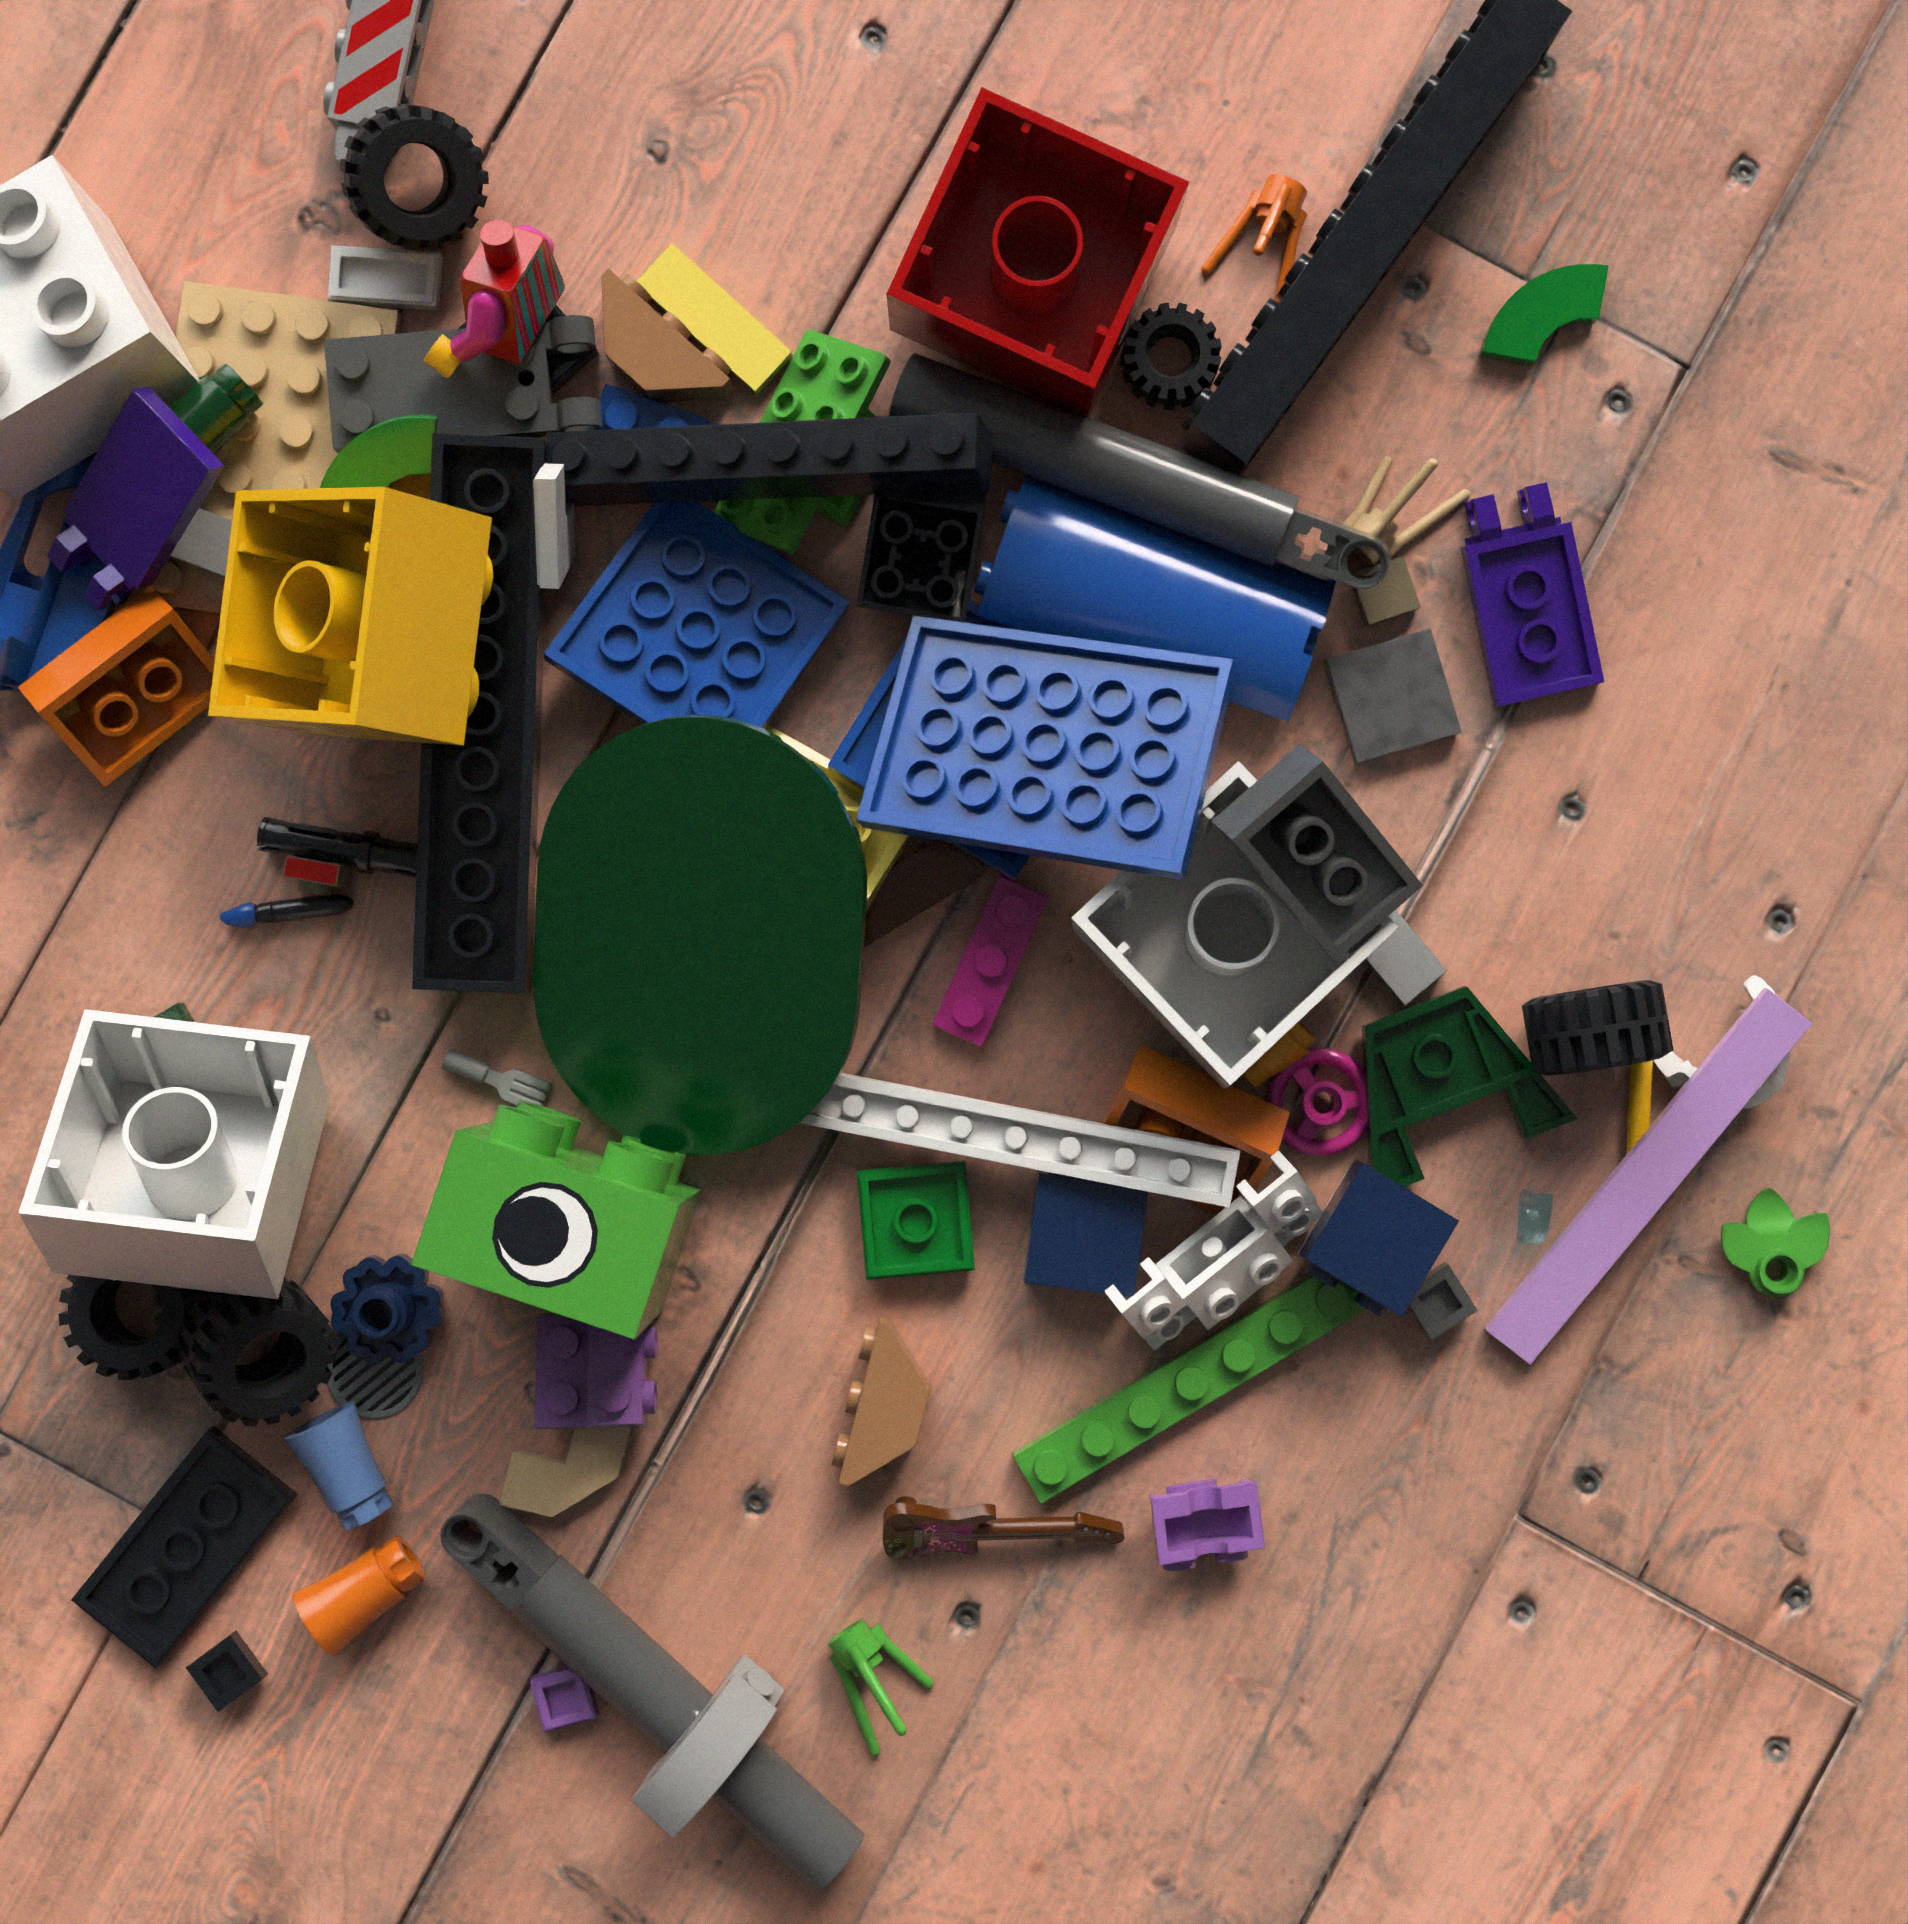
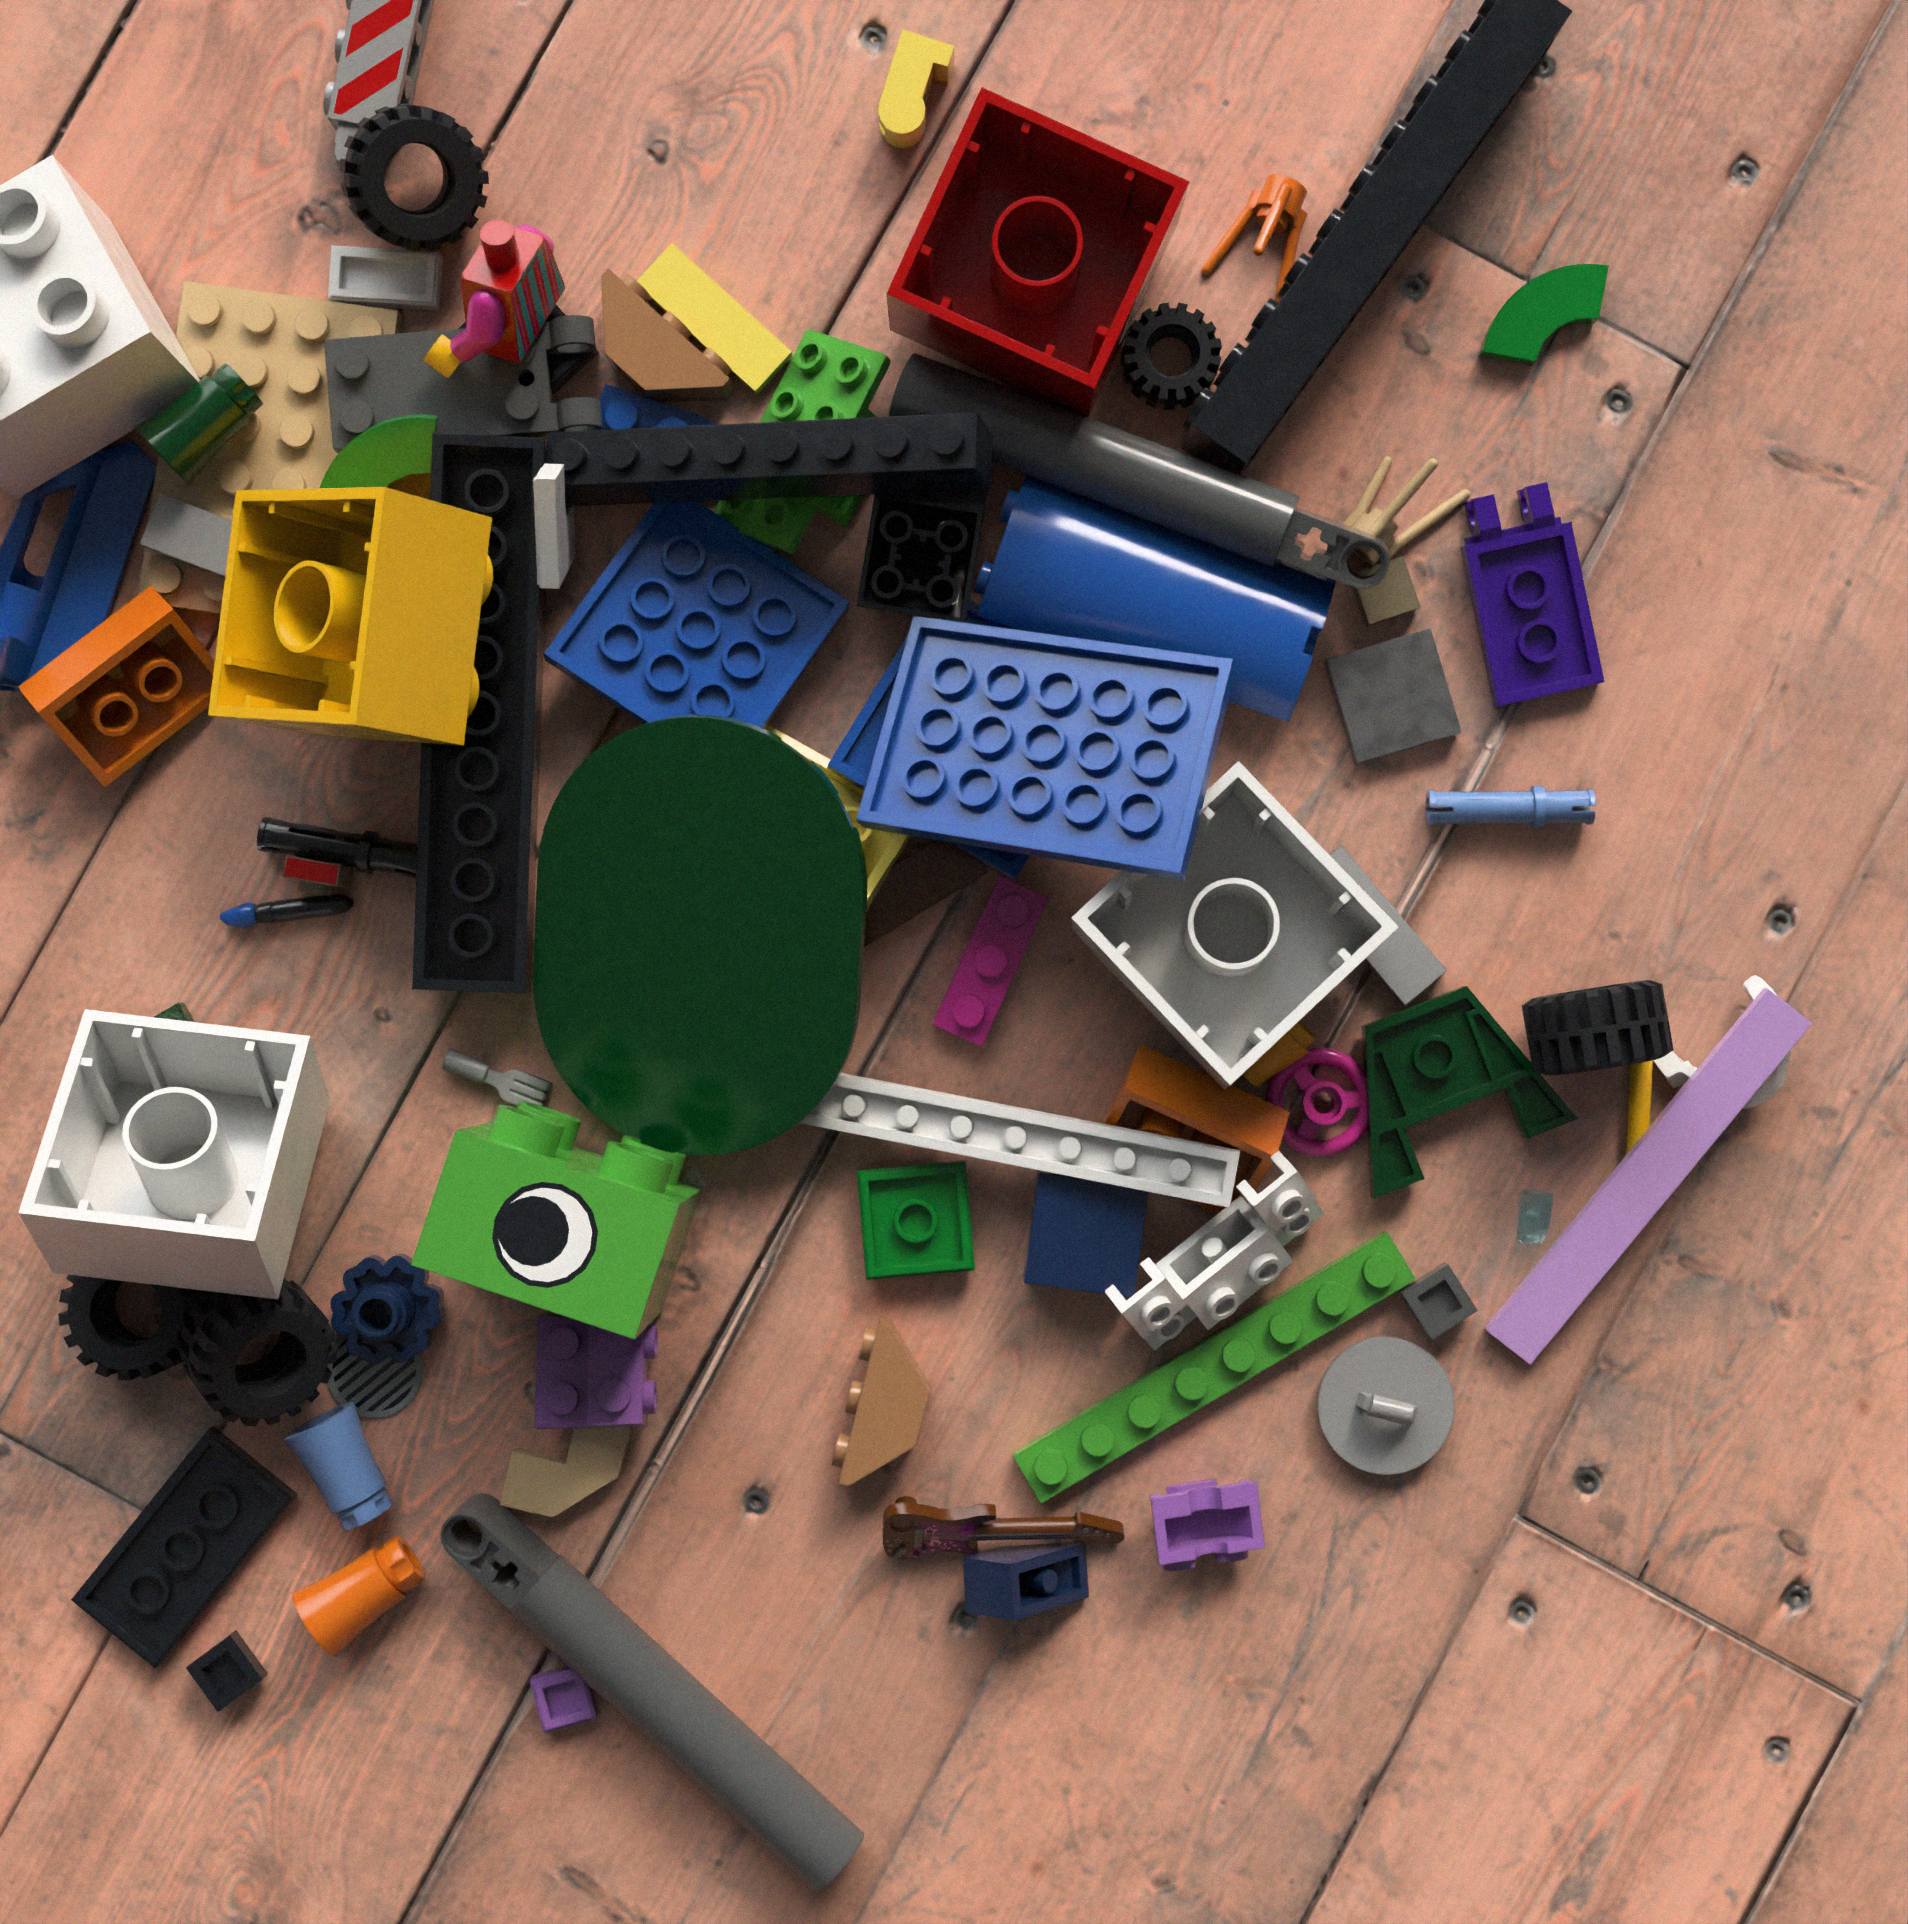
(135, 499): dark purple tile -> none
(709, 1747): light grey arch -> none
(857, 1651): bright green plant -> none
(908, 85): none -> light yellow leg
(1025, 1579): none -> dark blue slope
(1317, 852): dark grey slope -> none
(1376, 1240): dark blue piece -> none
(1385, 1405): none -> light grey shield
(1511, 807): none -> medium blue pin
(1775, 1235): bright green plate -> none

